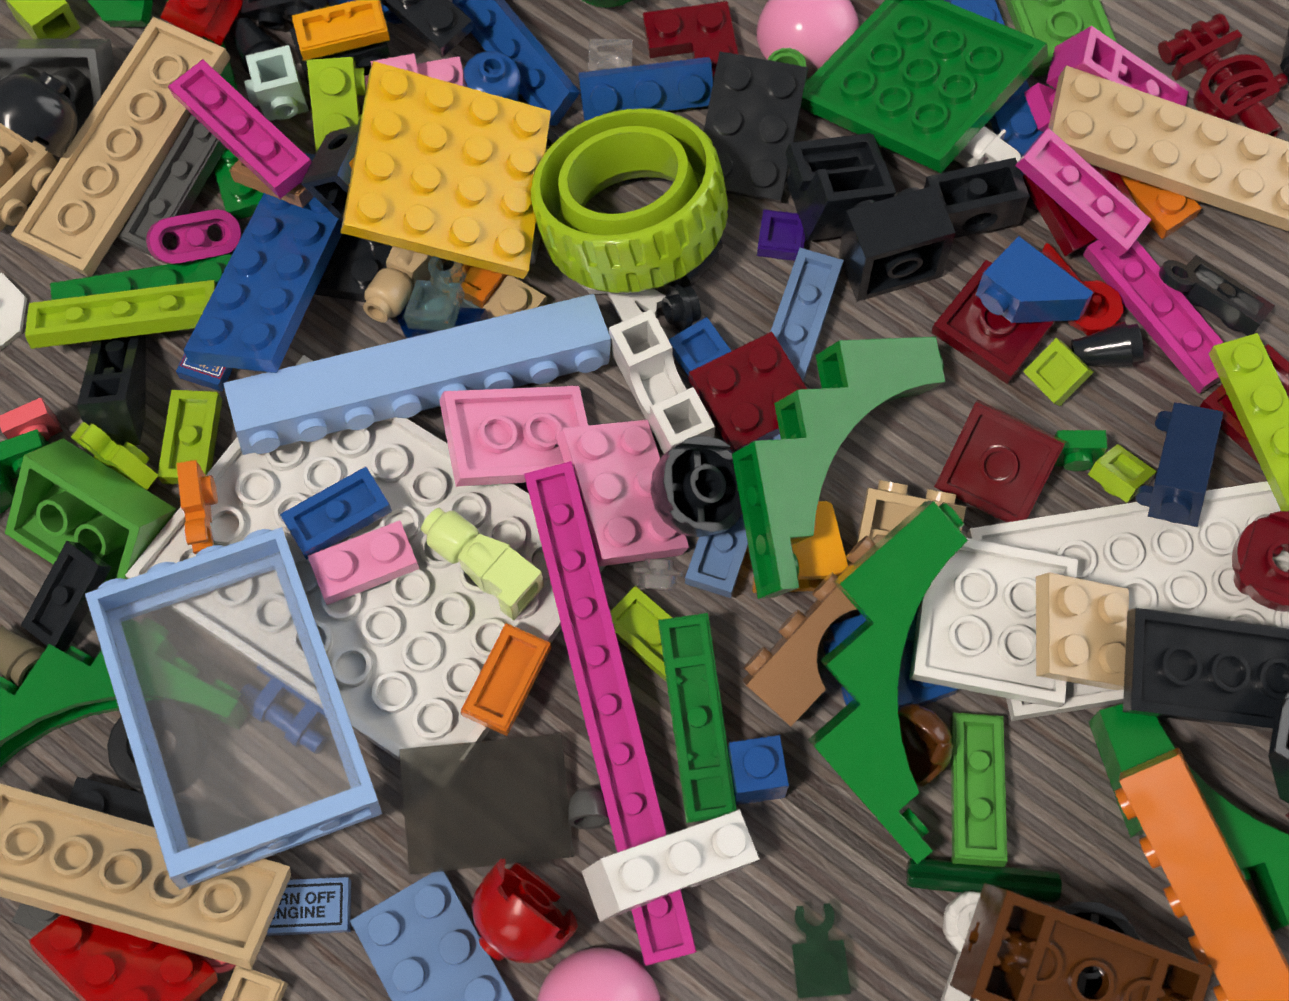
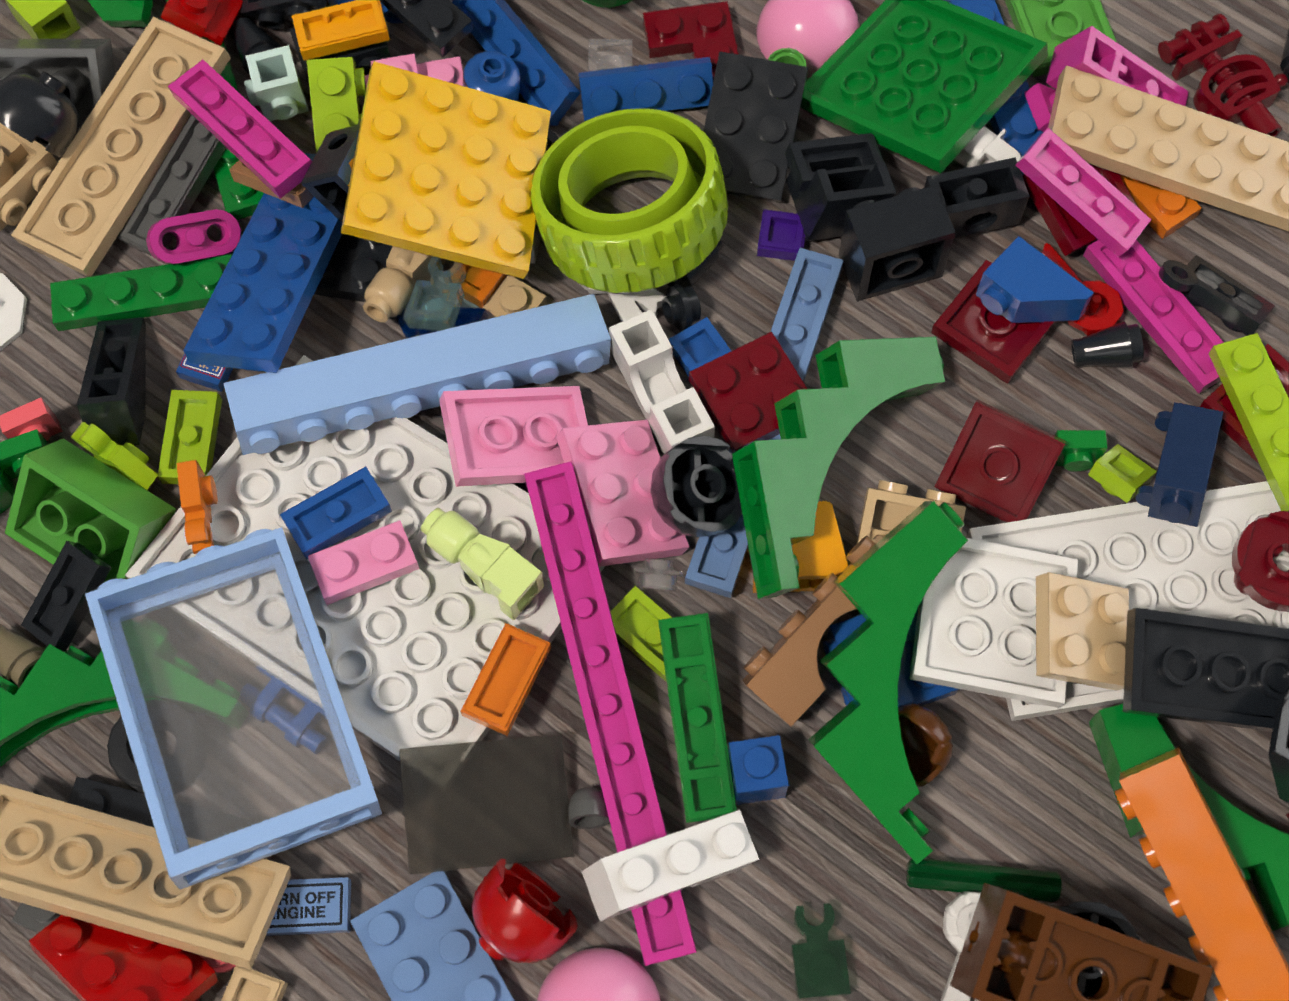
(117, 314): lime plate -> none
(978, 790): bright green tile -> none
(1058, 372): lime plate -> none

